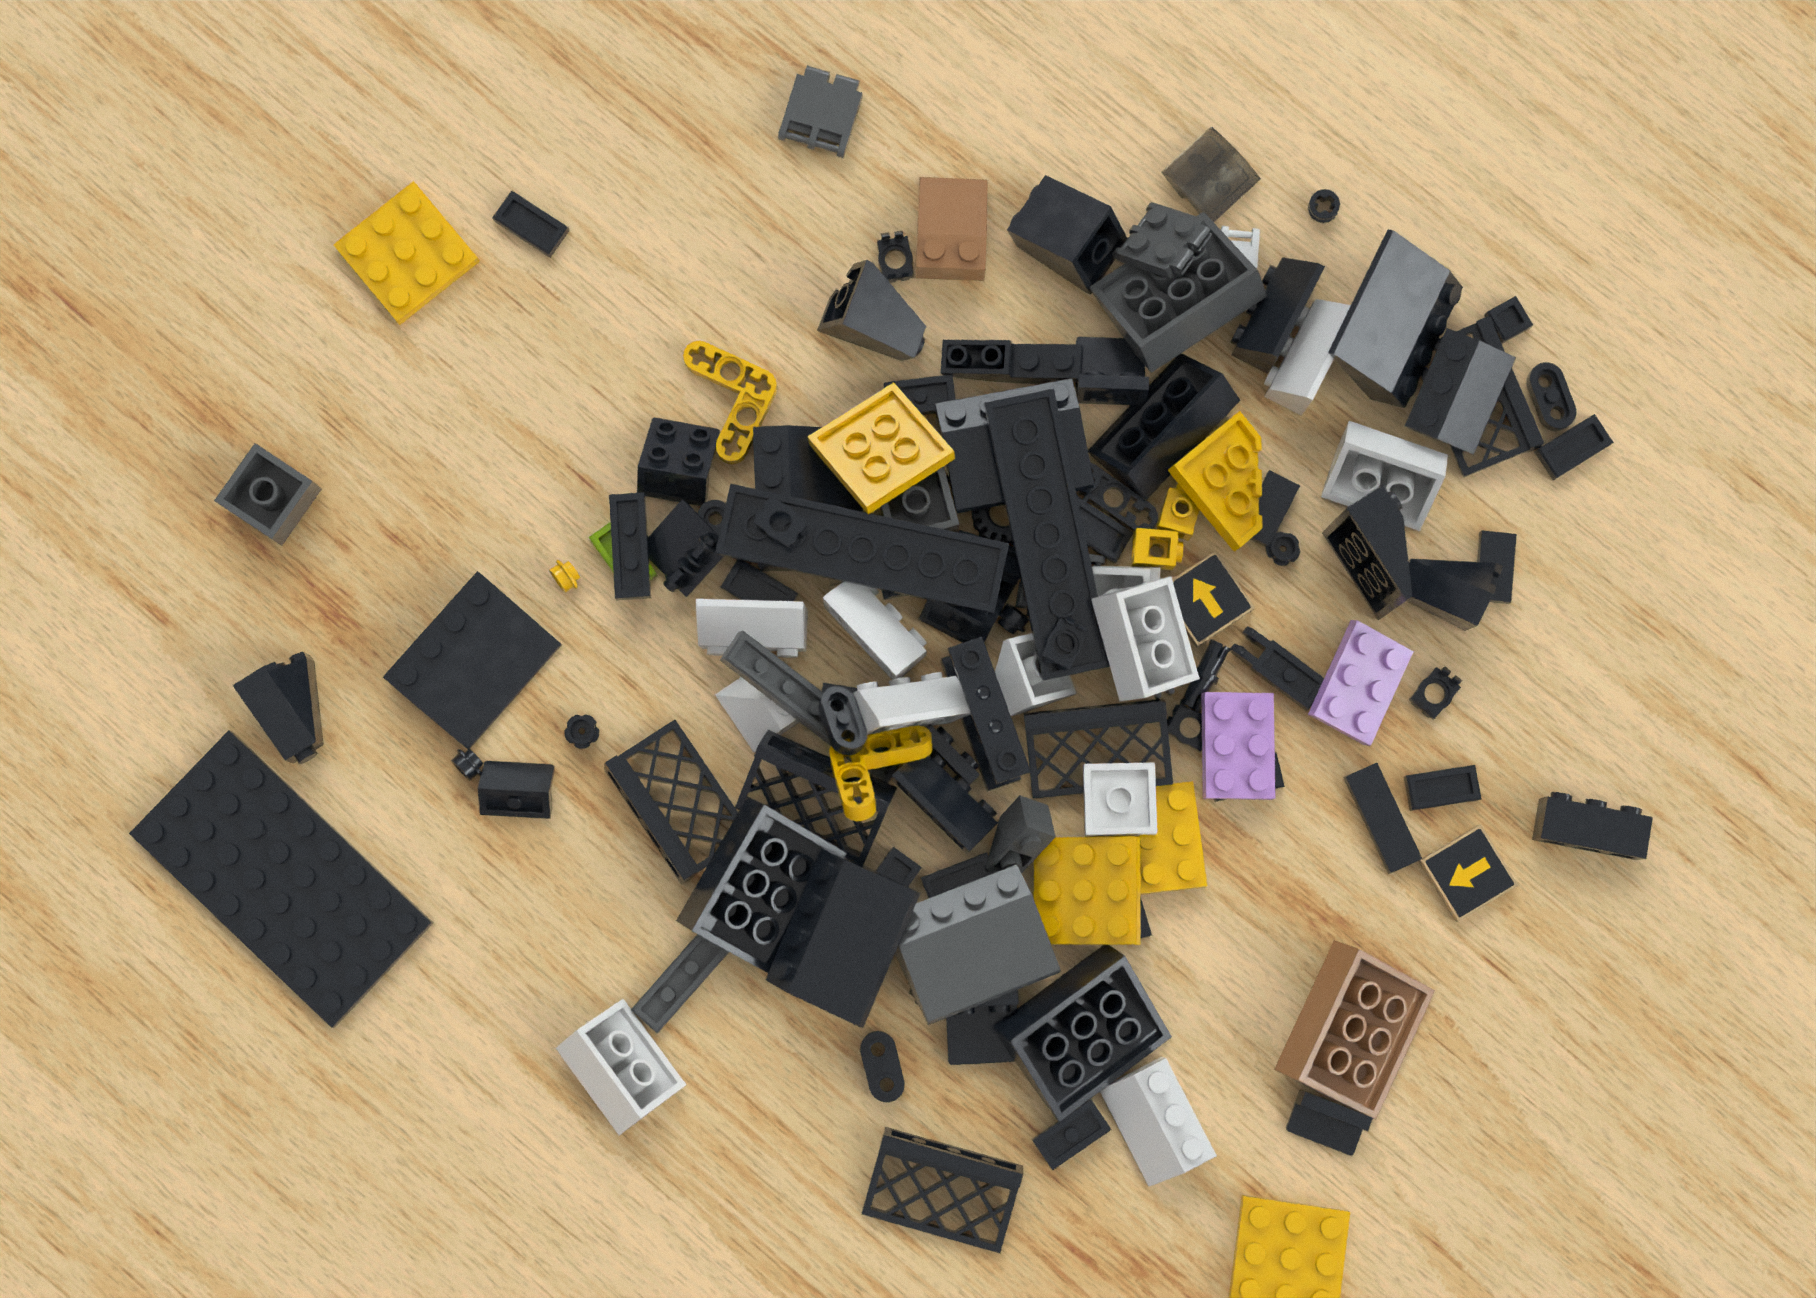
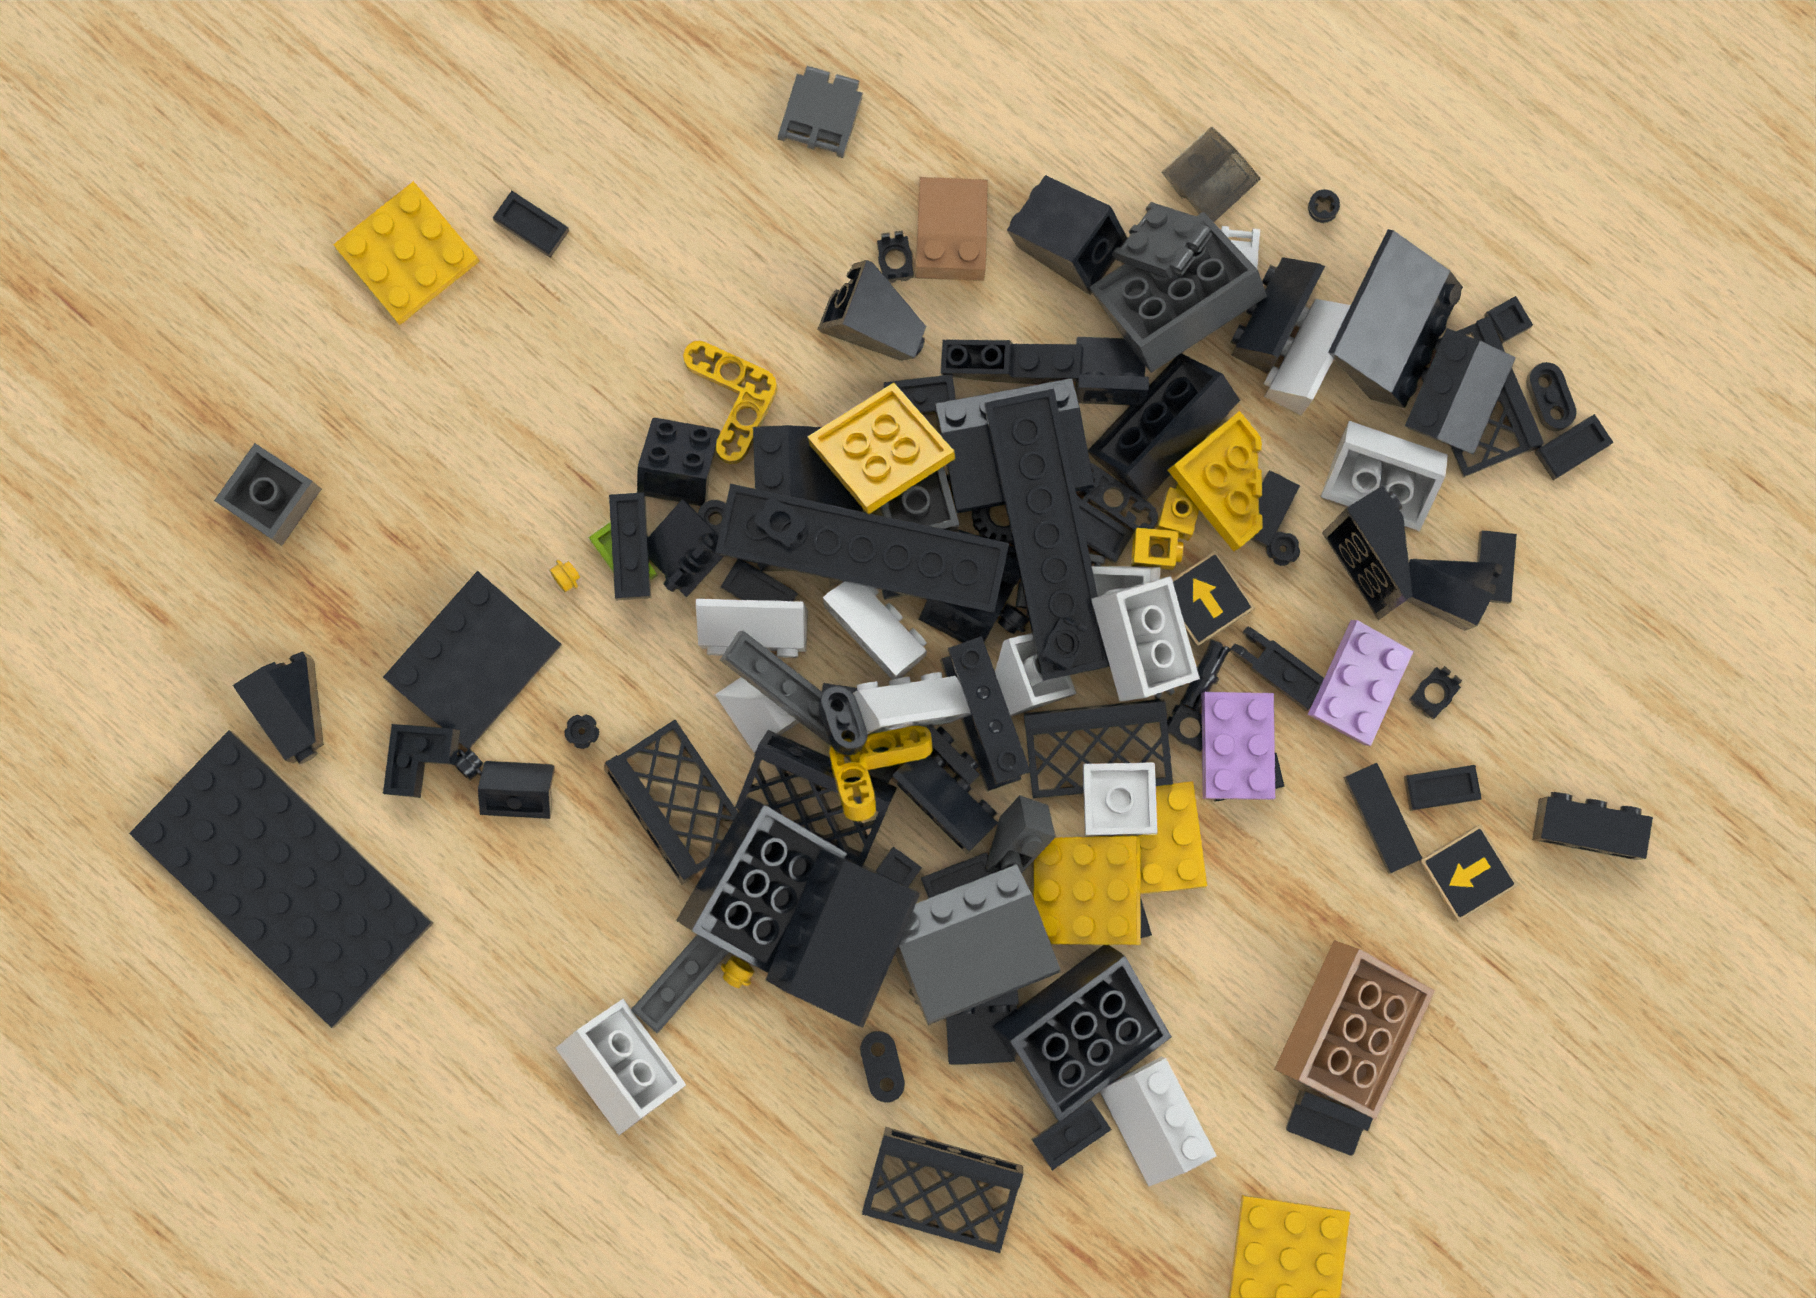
(410, 750): none -> black plate
(737, 972): none -> yellow plate

